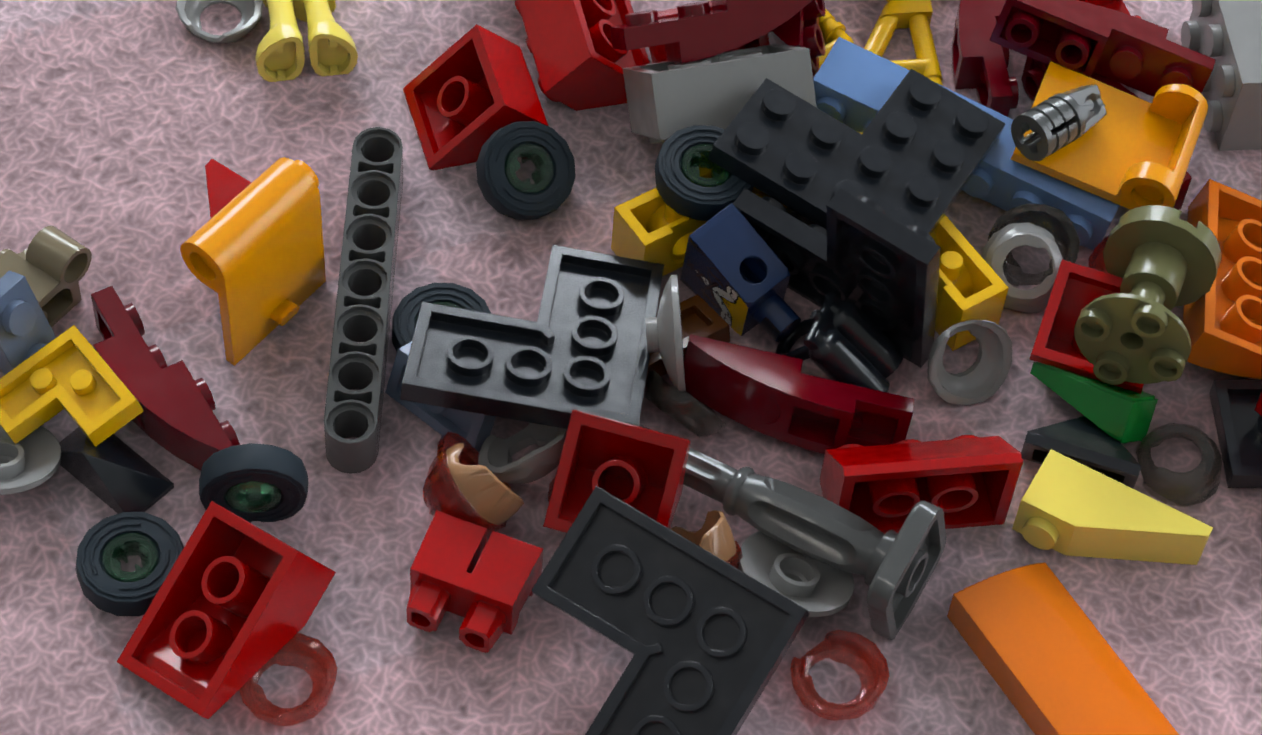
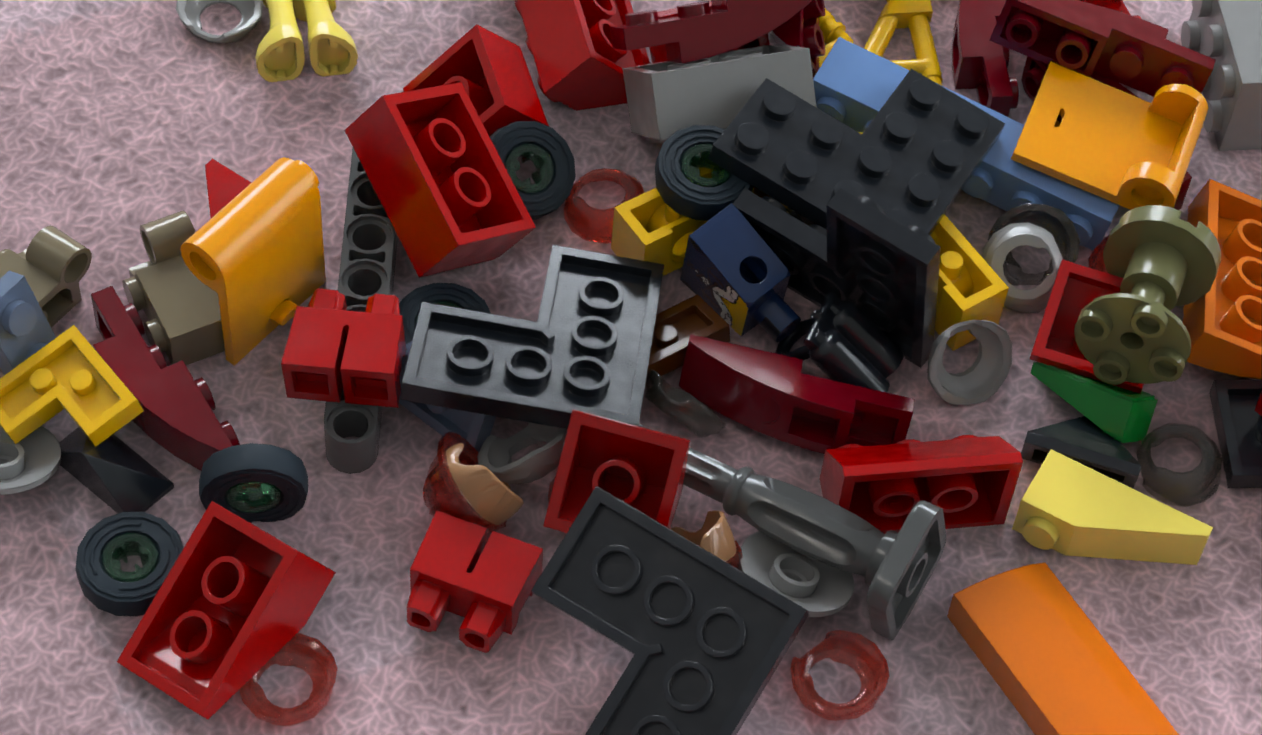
(178, 305): none -> dark tan hinge
(345, 351): none -> red hips
(439, 178): none -> red brick
(594, 223): none -> clear red piece
(665, 333): light grey dish -> none
(1057, 121): dark grey hinge -> none

